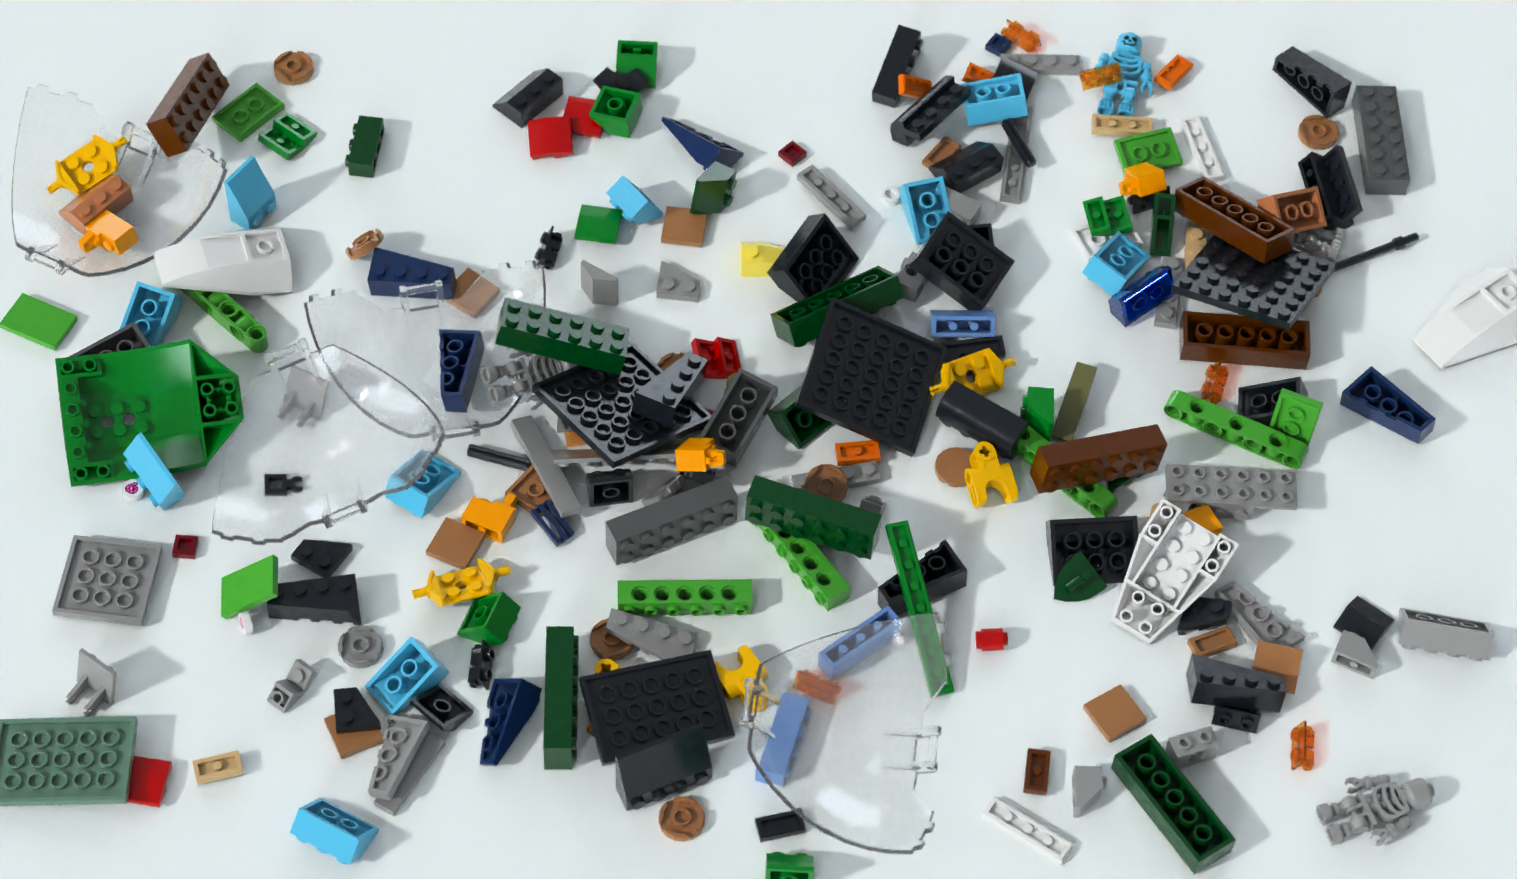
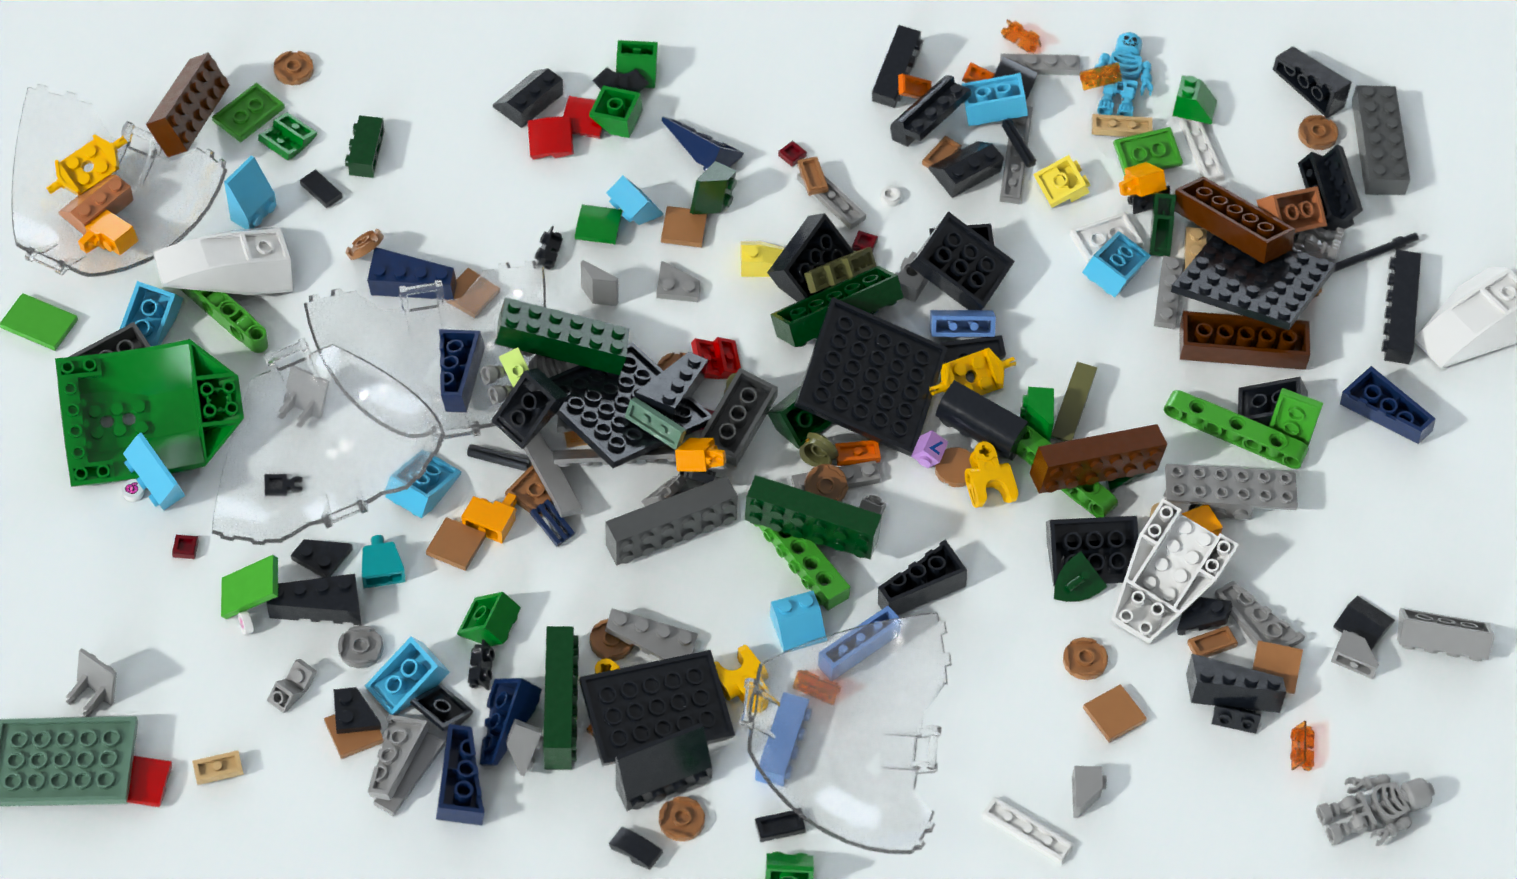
(107, 580): light grey plate -> none
(321, 188): none -> black tile
(333, 830): medium azure slope -> none
(381, 564): none -> teal torso
(459, 786): none -> dark blue wedge
(478, 582): yellow plate -> none
(514, 365): none -> yellowish green plate
(522, 743): none -> light grey slope
(529, 407): none -> black slope
(609, 487): black slope -> none
(636, 848): none -> black slope
(655, 423): none -> sand green plate
(694, 590): bright green brick -> none
(797, 620): none -> medium azure slope
(812, 176): none -> medium nougat tile
(818, 450): none -> olive piece
(840, 269): none -> olive slope
(864, 240): none -> dark red tile
(911, 577): green tile -> none
(924, 205): medium azure slope -> none
(929, 449): none -> lavender brick
(963, 207): light grey slope -> none
(991, 639): red brick -> none
(998, 45): dark blue tile -> none
(1036, 771): reddish brown plate -> none
(1062, 181): none -> light yellow plate
(1085, 658): none -> medium nougat tile
(1107, 216): green slope -> none
(1142, 295): clear blue slope -> none
(1173, 72): orange plate -> none
(1173, 803): dark green brick -> none
(1193, 747): light grey brick -> none
(1194, 101): none -> green slope
(1216, 376): clear orange hinge -> none
(1402, 306): none -> black brick

